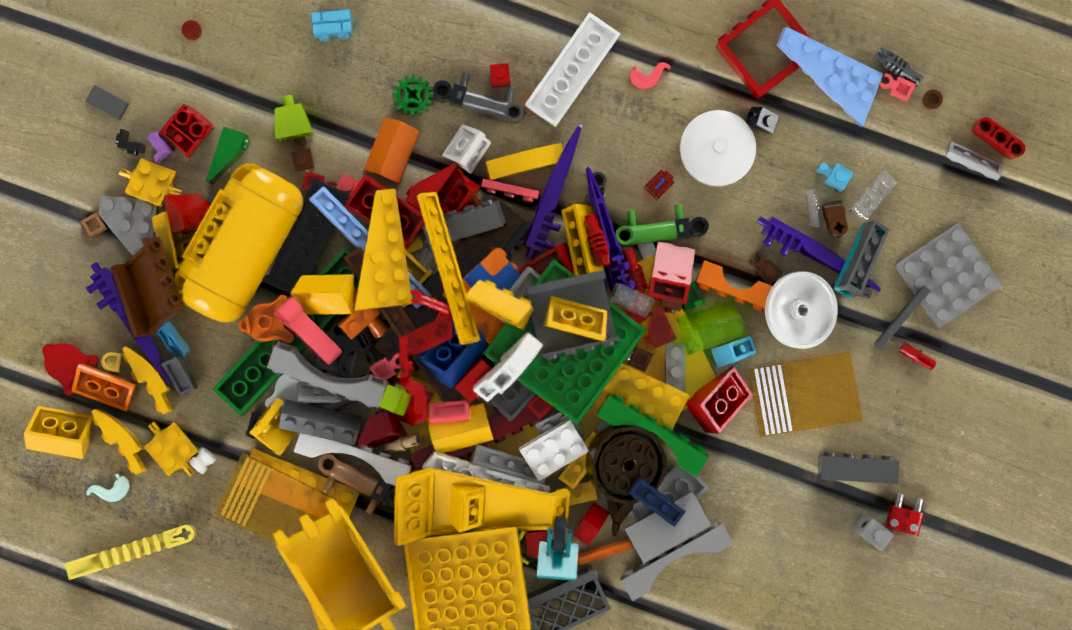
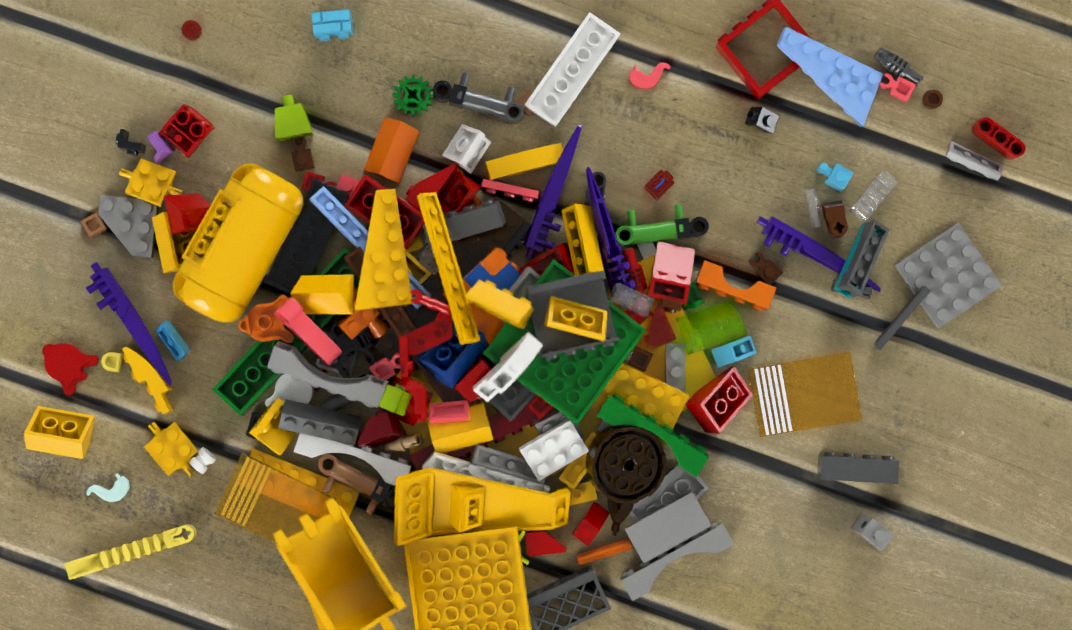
(103, 387): orange slope -> none
(107, 102): dark grey tile -> none
(116, 432): yellow slope -> none
(147, 289): reddish brown panel -> none
(179, 375): dark grey tile -> none
(228, 151): green slope -> none
(311, 394): light grey hinge -> none
(500, 75): red brick -> none
(557, 558): plate -> none
(597, 240): red hinge -> none
(656, 501): dark blue tile -> none
(717, 148): white dish -> none
(801, 310): white dish -> none
(905, 519): red piece -> none
(917, 356): red axle -> none

